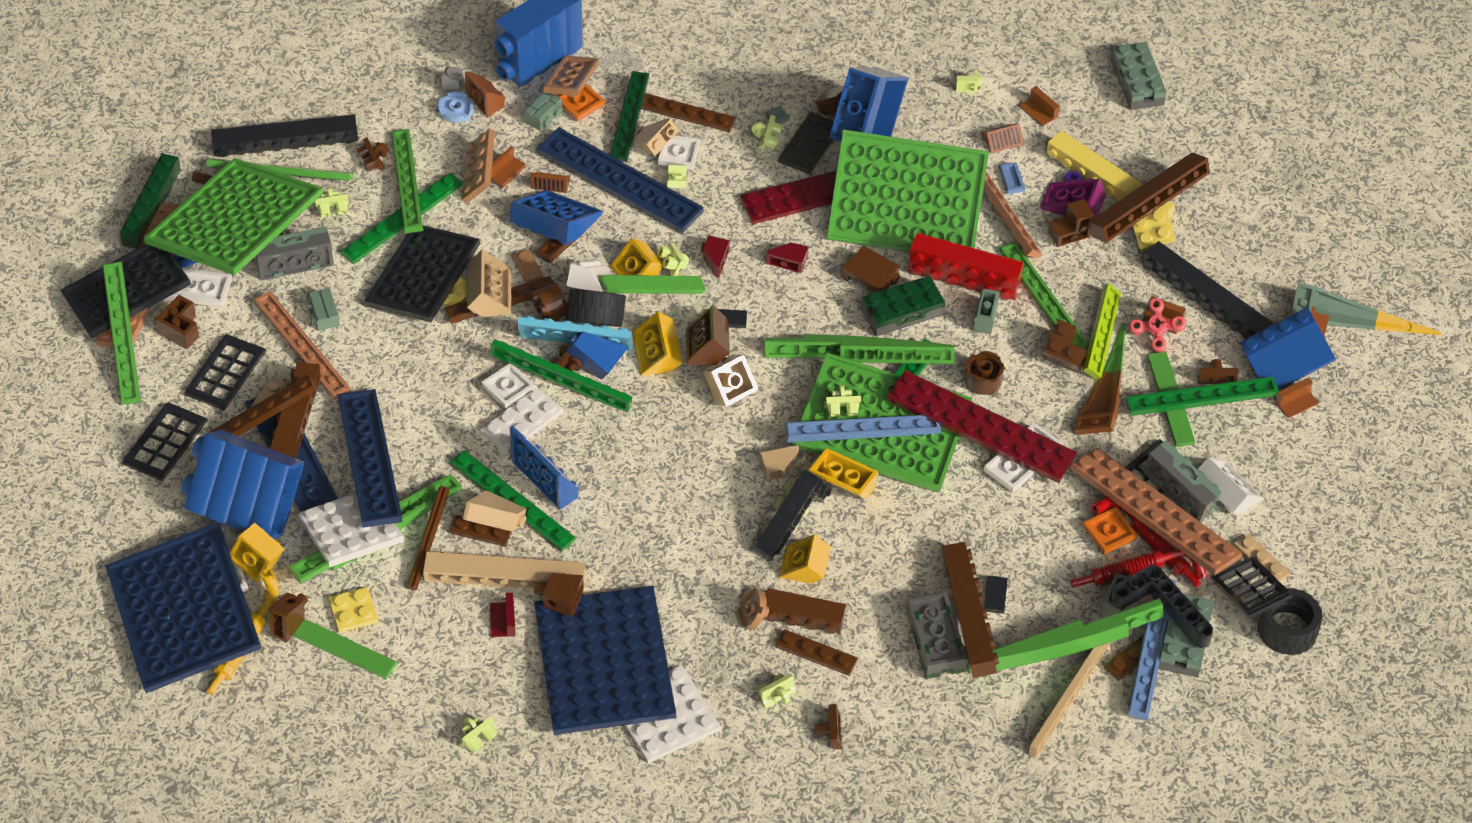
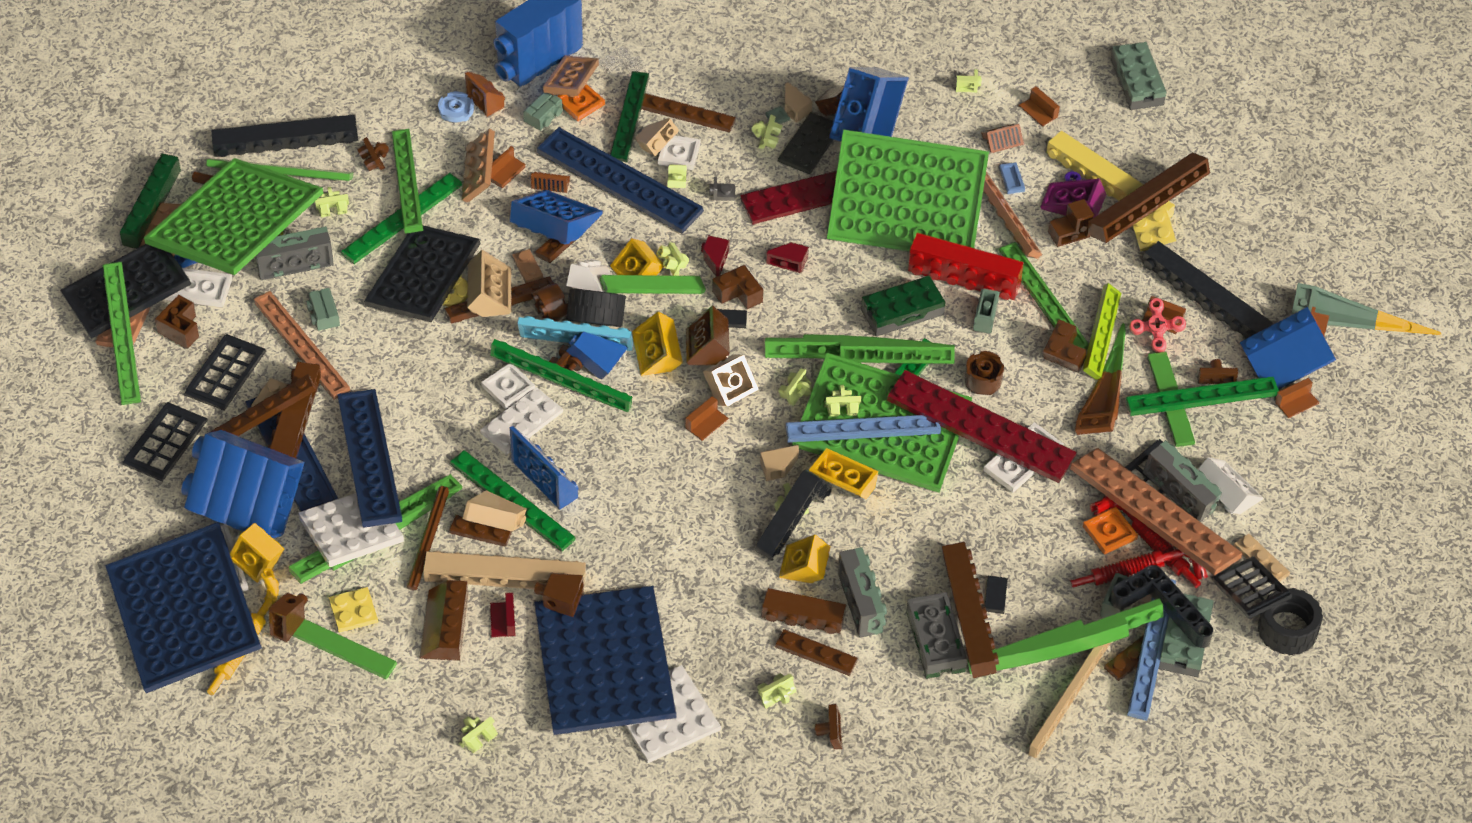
(445, 621): none -> reddish brown slope
(452, 79): light grey brick -> none
(705, 419): none -> dark orange panel
(722, 191): none -> flat silver bracket
(738, 284): none -> reddish brown brick
(752, 609): medium nougat plate -> none
(796, 103): none -> tan slope
(798, 386): none -> yellowish green hips
(861, 592): none -> dark grey piece
(871, 270): reddish brown panel -> none

